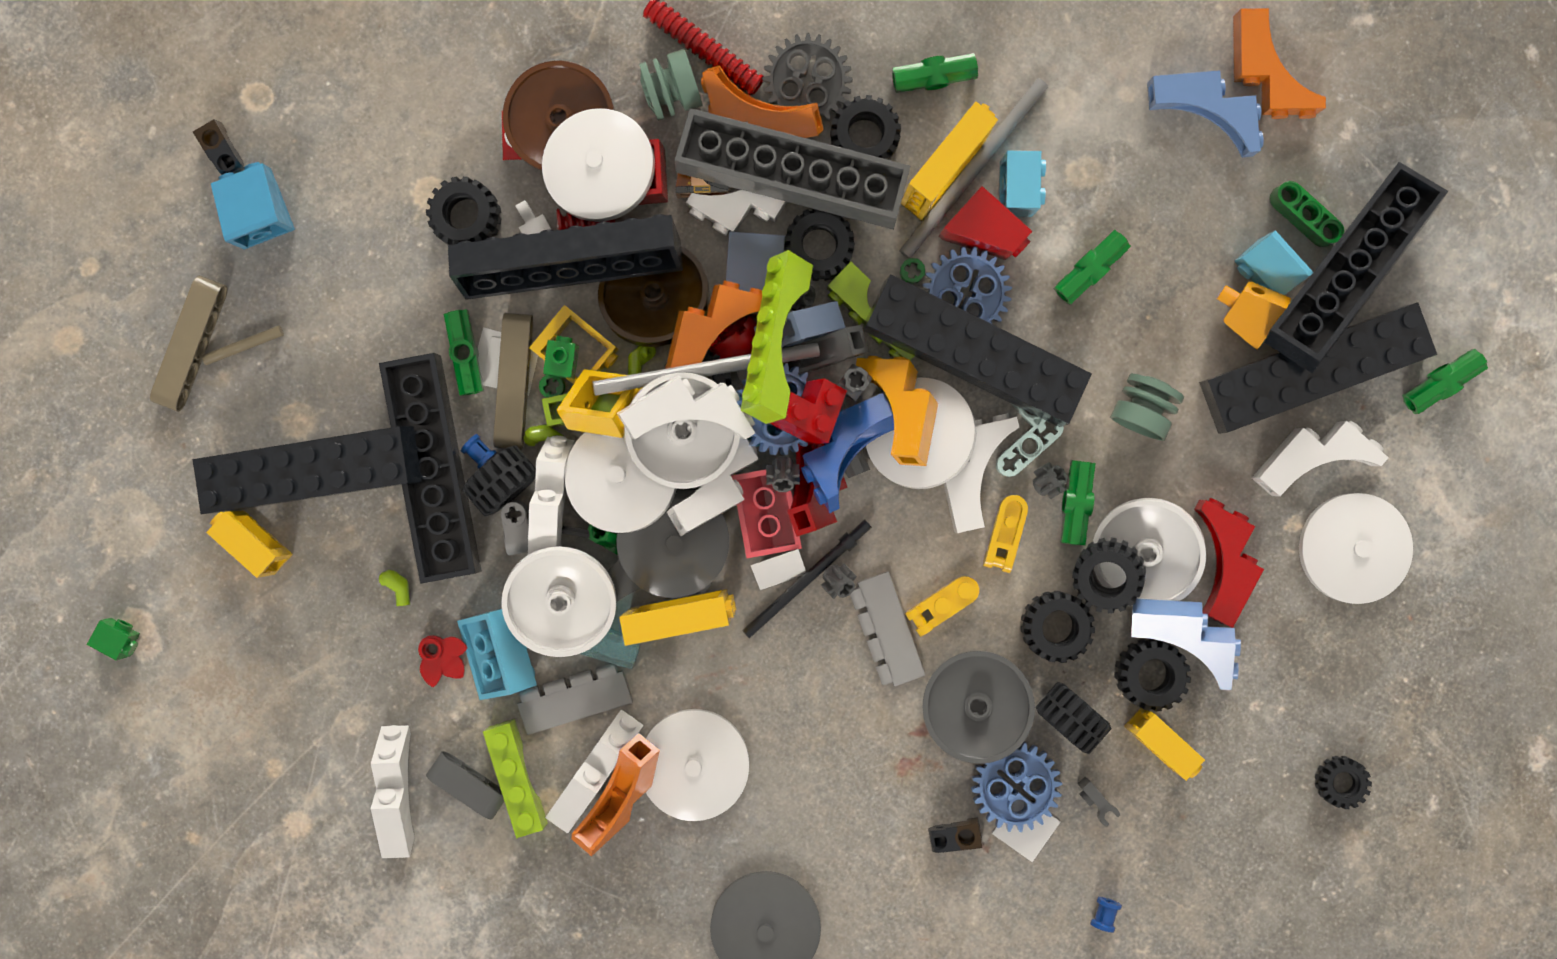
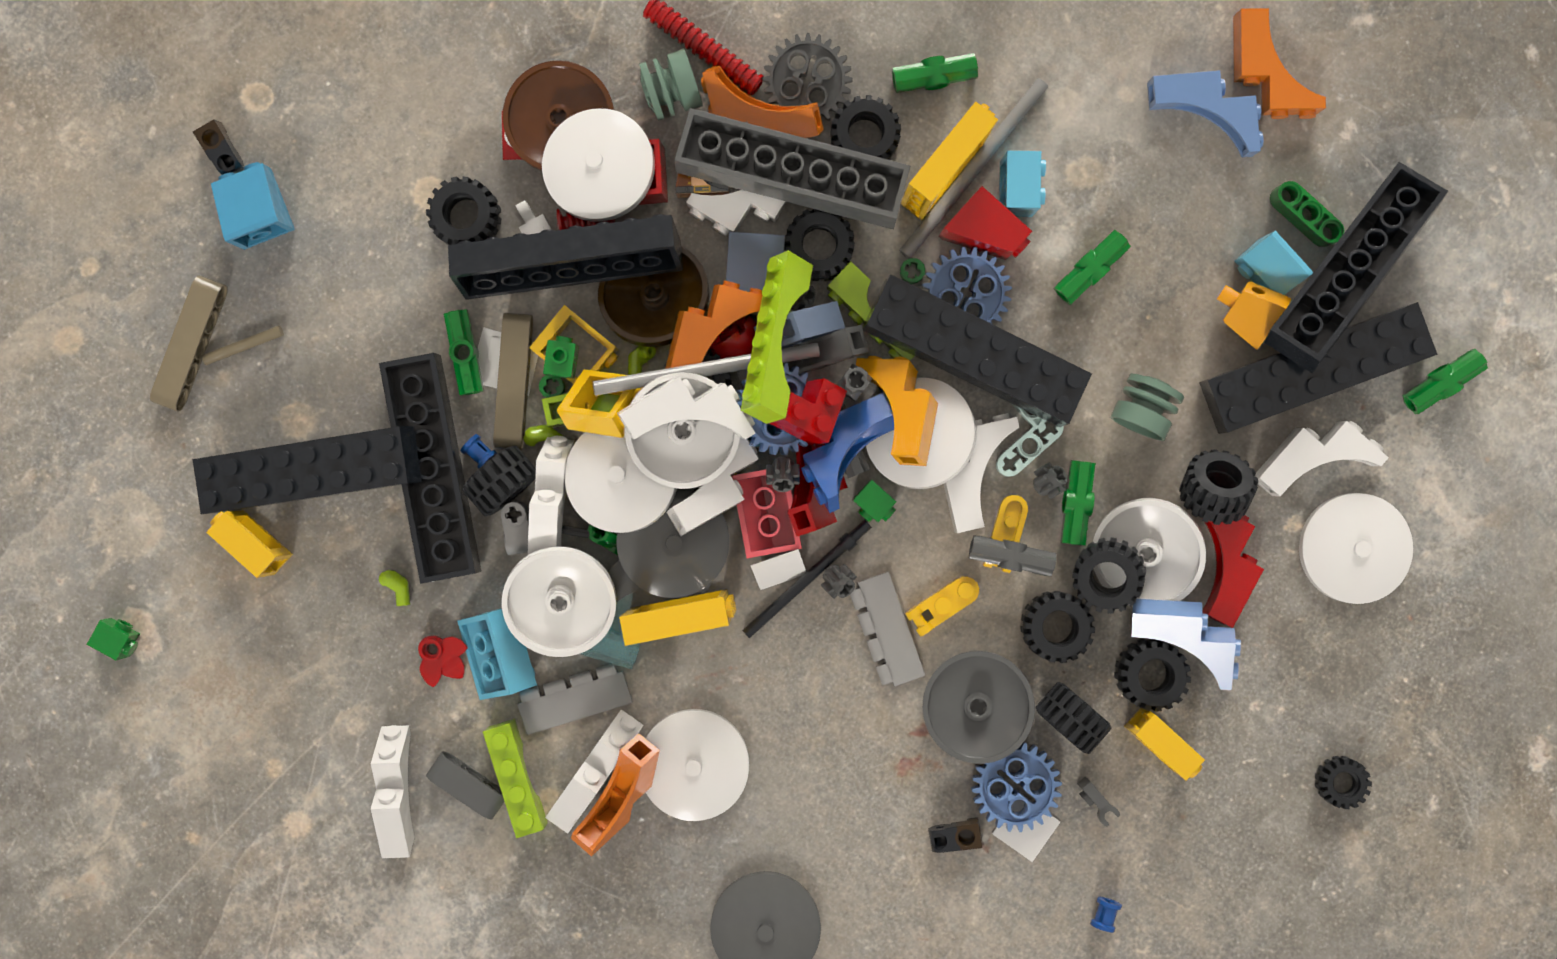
(874, 503): none -> green brick
(1012, 555): none -> dark grey piece
(1218, 487): none -> black tyre

